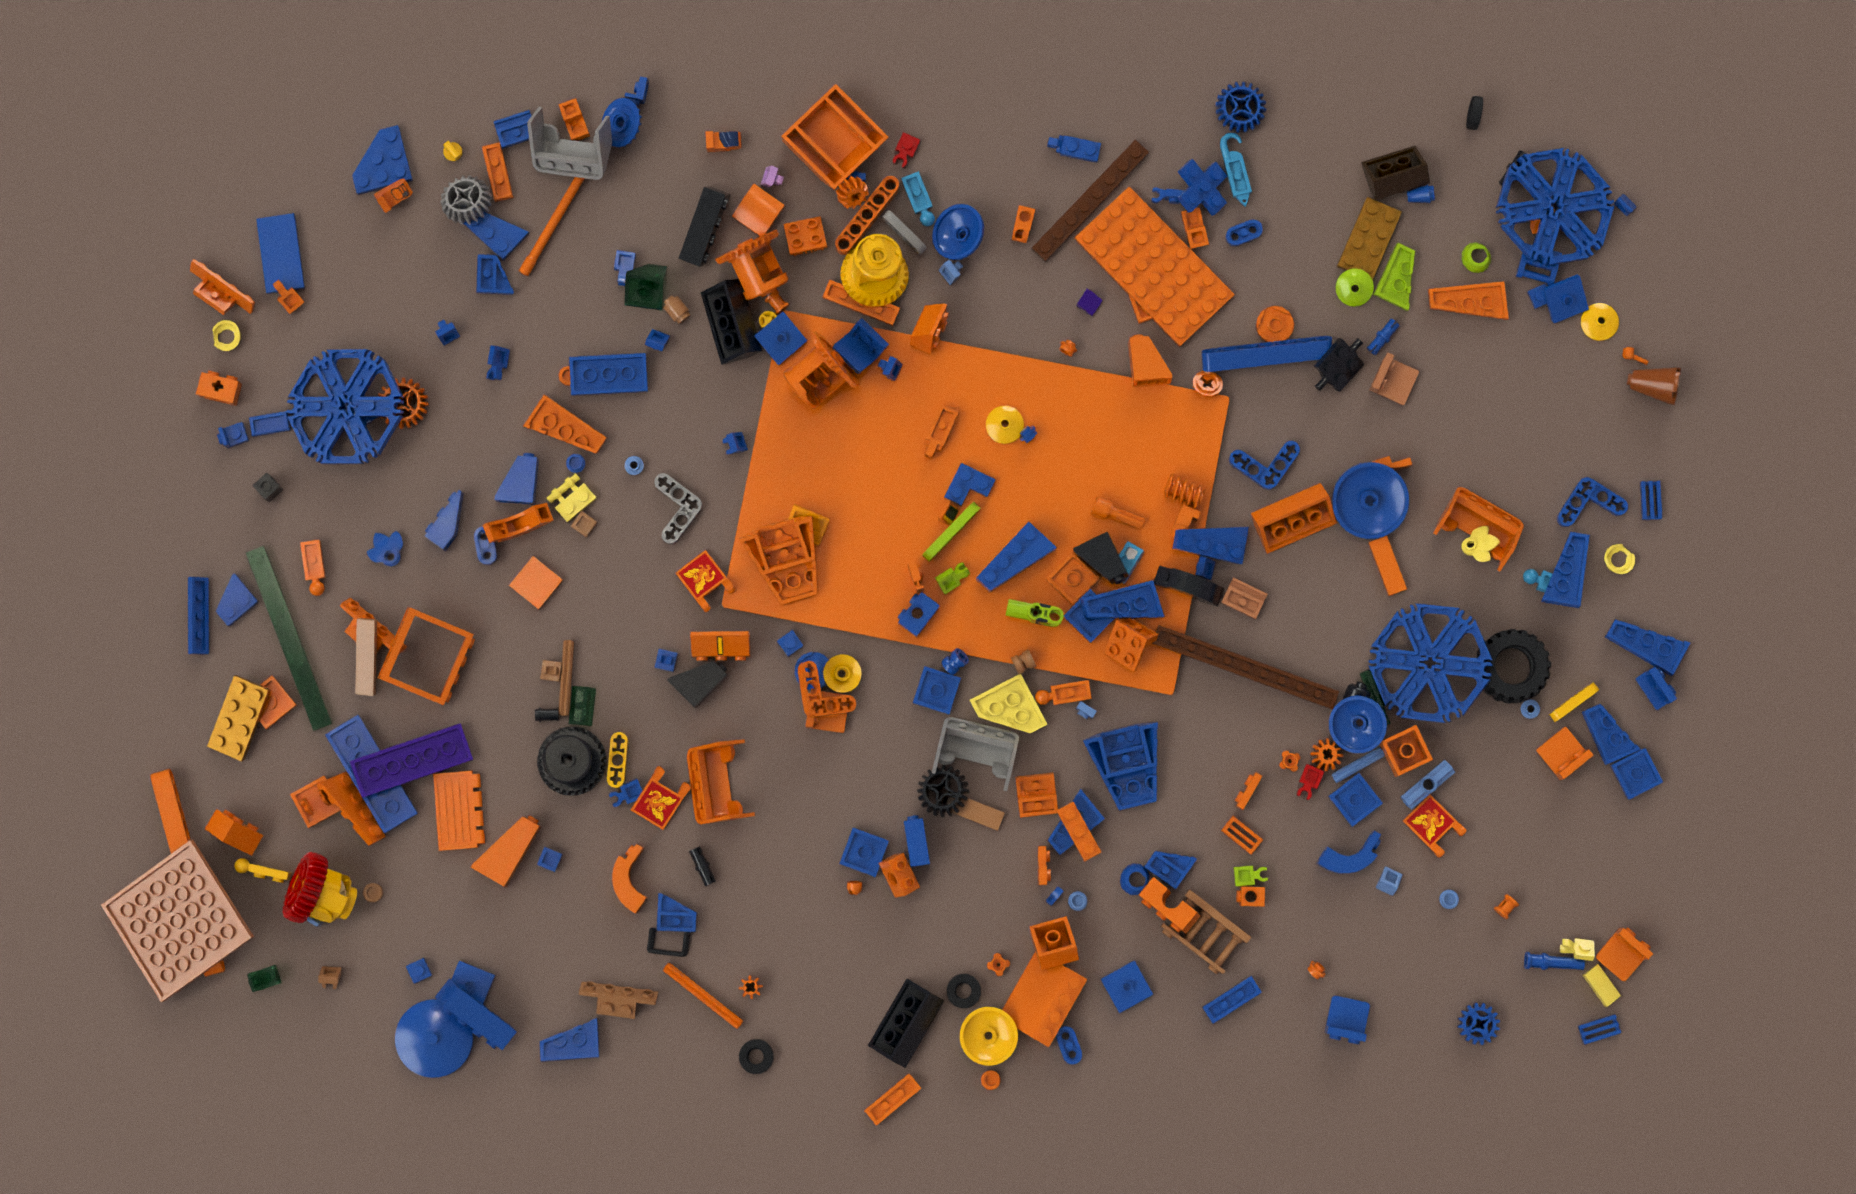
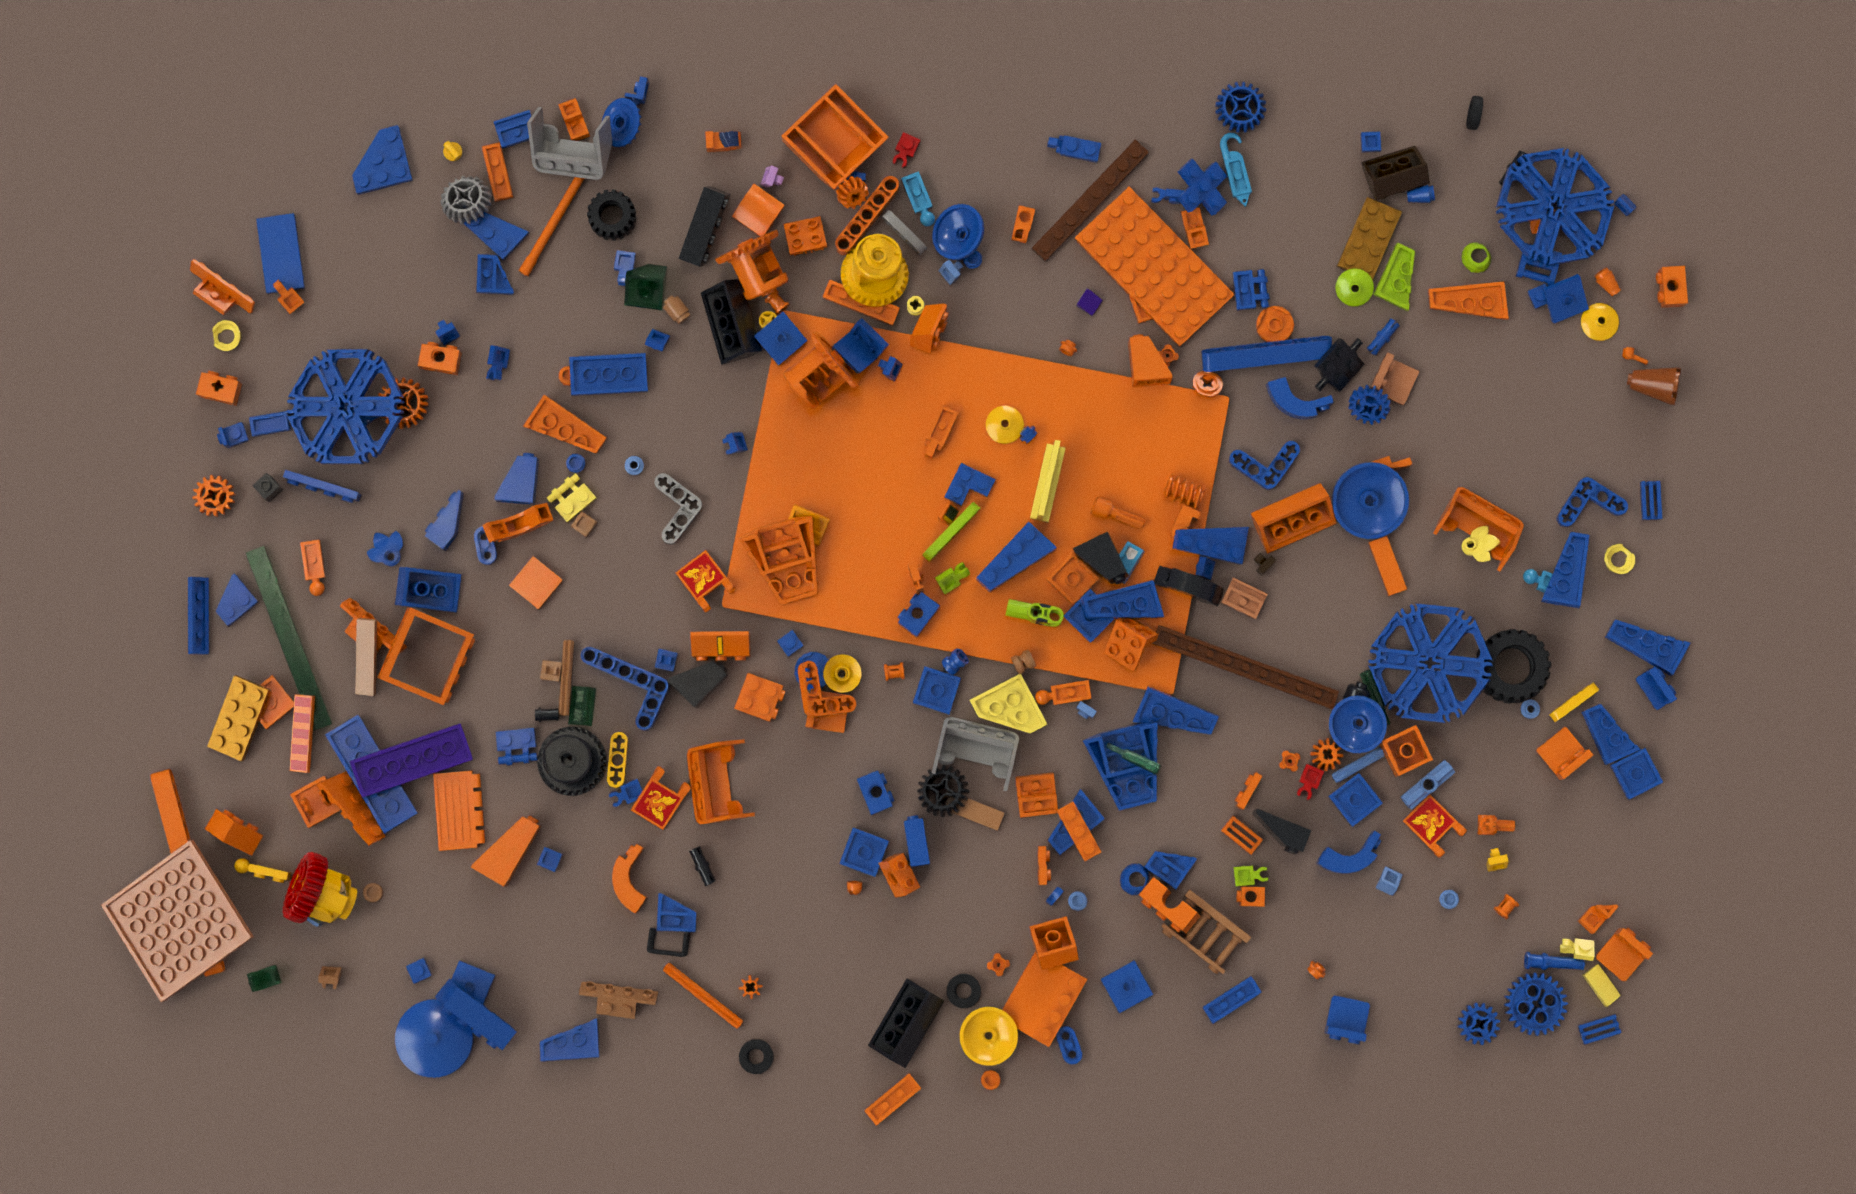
(218, 502): none -> orange gear
(302, 733): none -> tile
(314, 484): none -> blue plate
(393, 194): orange leg -> none
(428, 589): none -> blue slope
(449, 365): none -> orange brick
(514, 740): none -> blue plate
(611, 199): none -> black tyre
(632, 678): none -> blue beam
(760, 697): none -> orange plate
(875, 780): none -> blue brick
(894, 671): none -> orange bush
(911, 302): none -> light yellow bush
(973, 261): none -> blue plate
(1048, 482): none -> light yellow fence
(1136, 759): none -> clear green axle
(1172, 355): none -> orange plate
(1173, 713): none -> blue wing
(1243, 232): blue plate -> none
(1244, 289): none -> blue plate
(1264, 564): none -> dark brown tile
(1286, 833): none -> black slope
(1292, 406): none -> blue arch
(1369, 404): none -> blue gear
(1370, 142): none -> blue tile
(1490, 825): none -> orange axle
(1496, 861): none -> yellow tile
(1520, 995): none -> blue gear
(1595, 916): none -> orange slope
(1607, 281): none -> orange cone
(1676, 276): none -> orange brick

